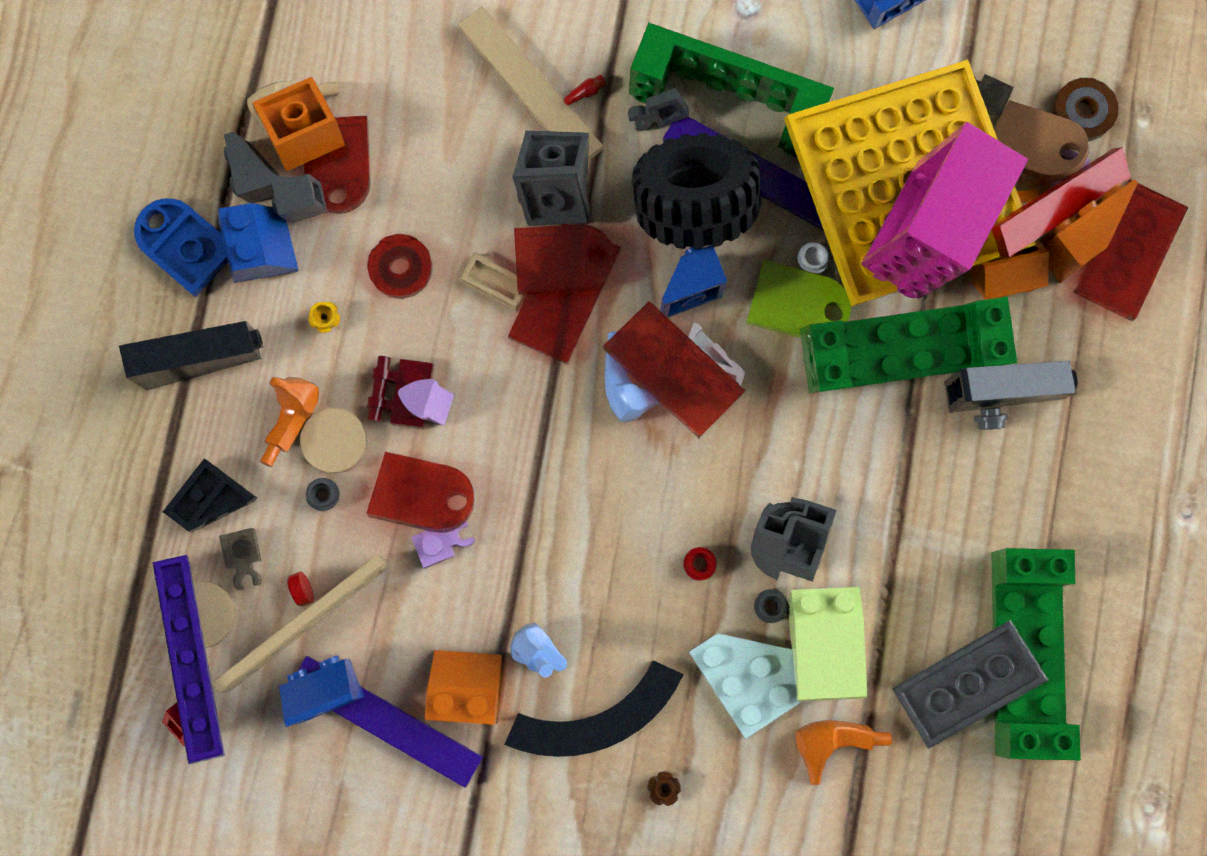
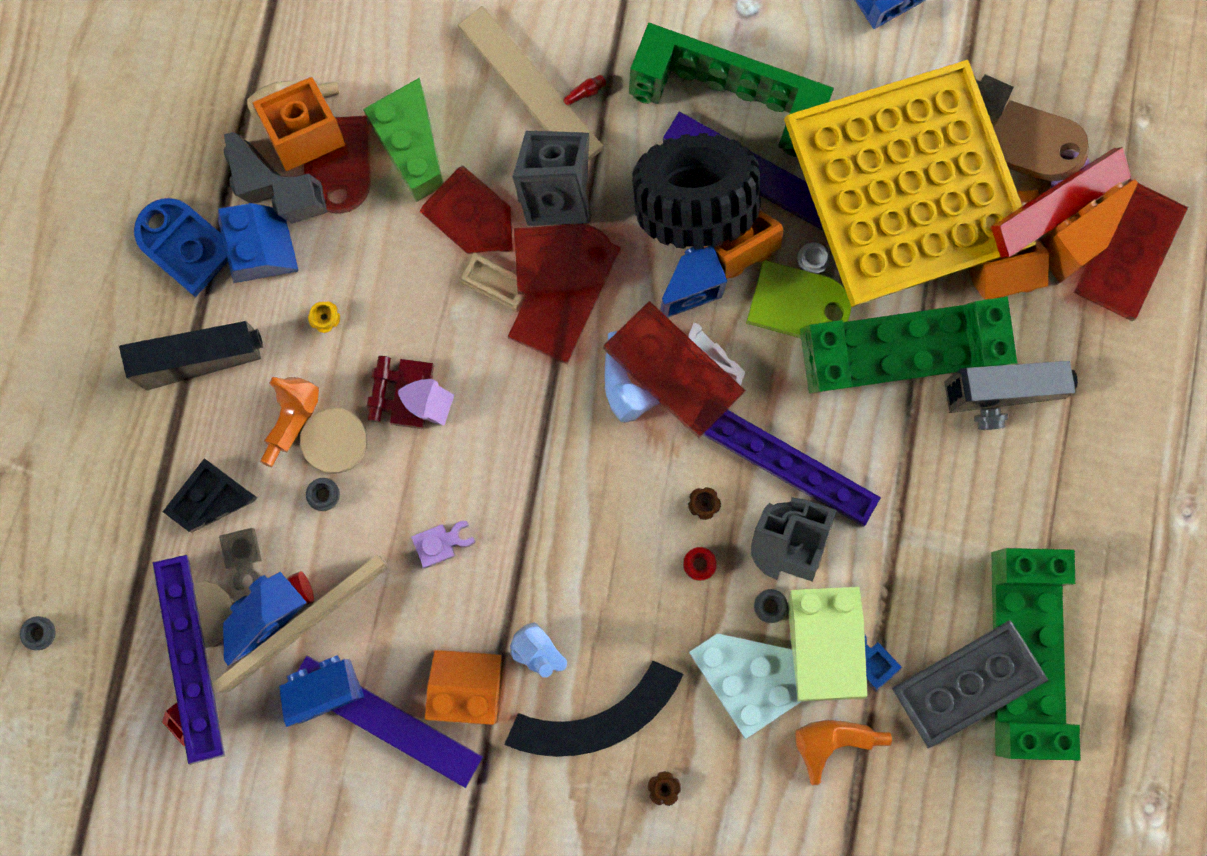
(27, 633): none -> dark grey plate
(259, 615): none -> blue slope
(407, 136): none -> bright green wedge
(413, 279): clear red tile -> none
(418, 494): clear red tile -> none
(470, 214): none -> clear red tile
(661, 108): dark grey plate -> none
(713, 503): none -> reddish brown plate
(751, 246): none -> orange slope
(794, 467): none -> dark purple tile
(879, 665): none -> blue plate
(944, 212): dark pink window -> none
(1097, 96): reddish brown tile -> none

